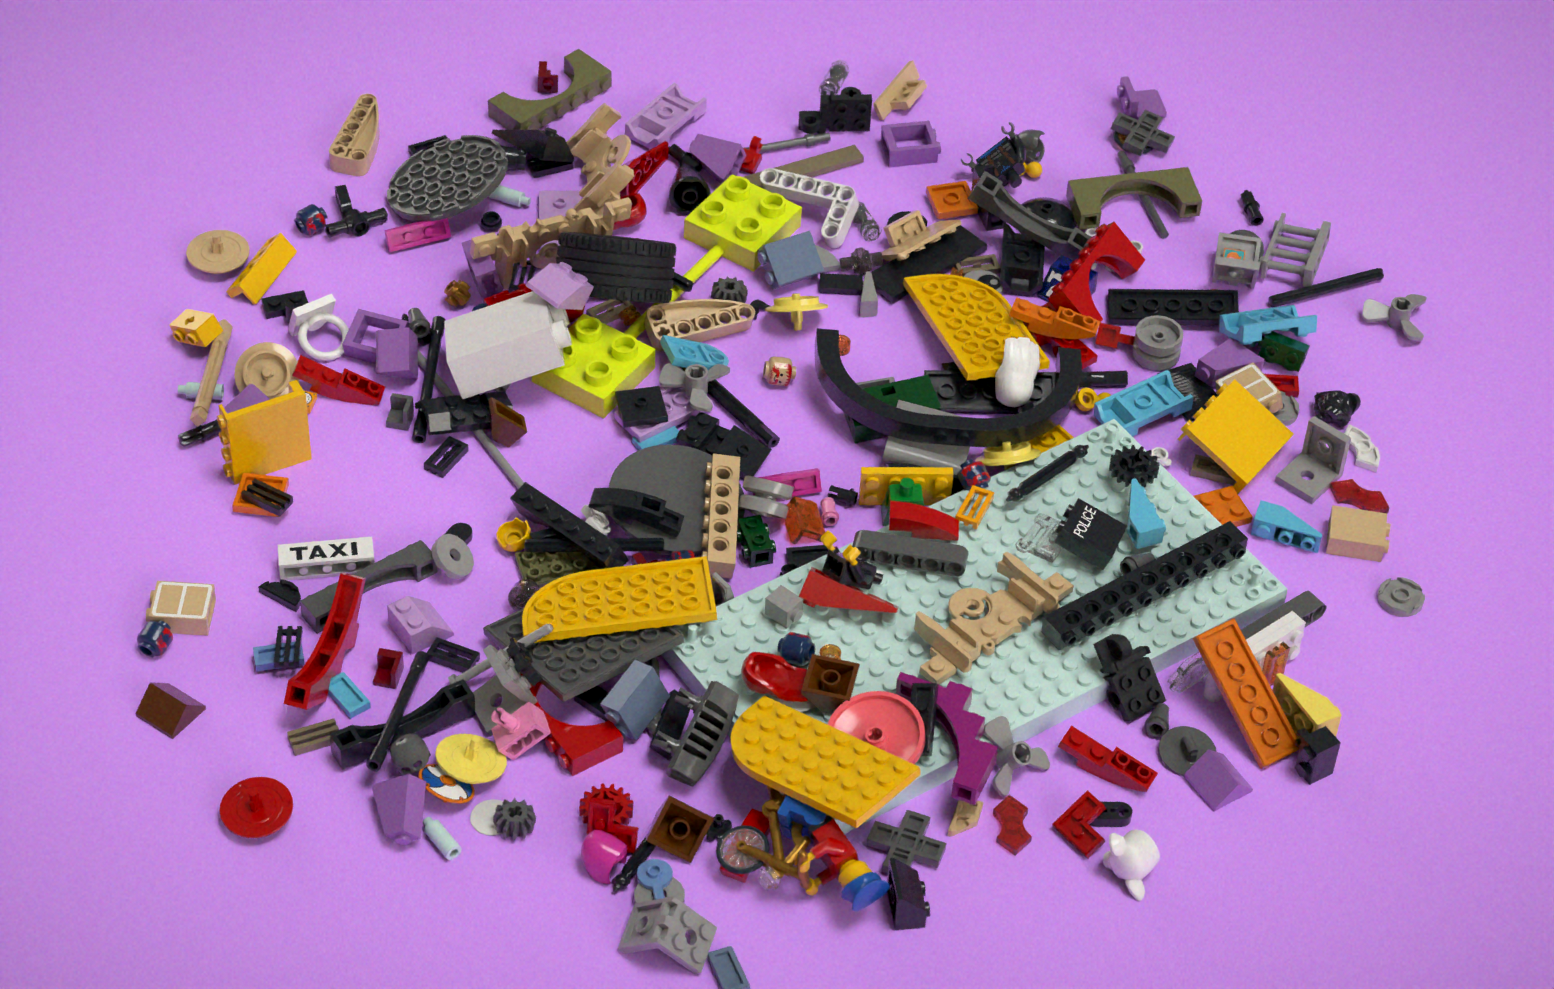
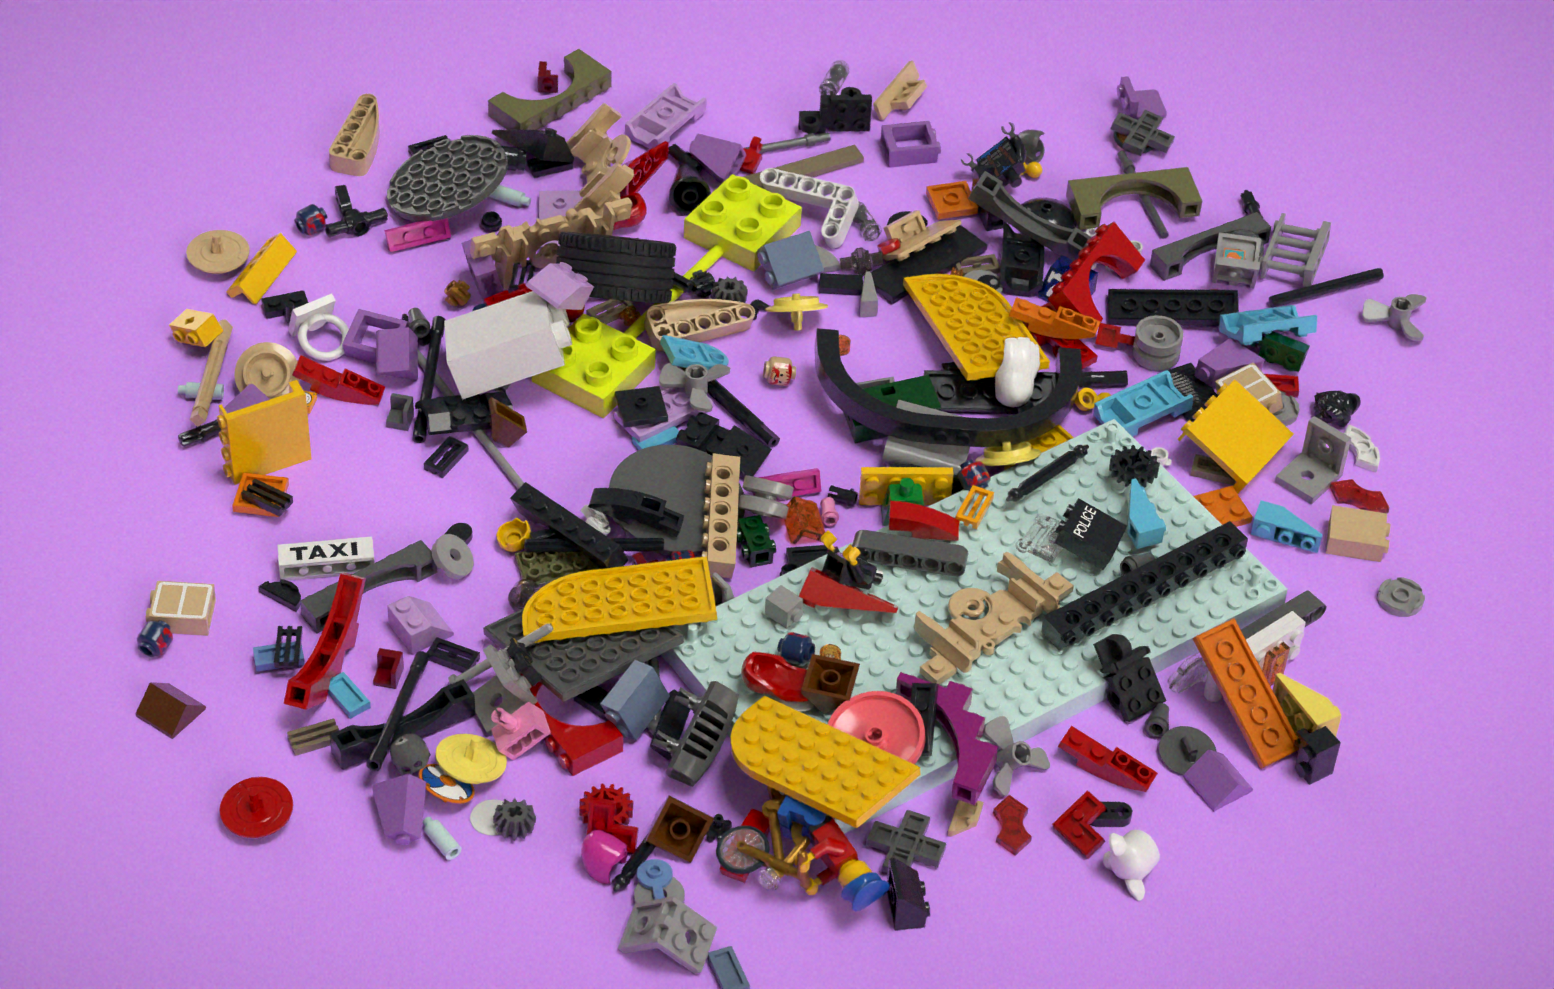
(702, 283): none -> black gear
(889, 246): none -> red tile
(1170, 258): none -> dark grey arch

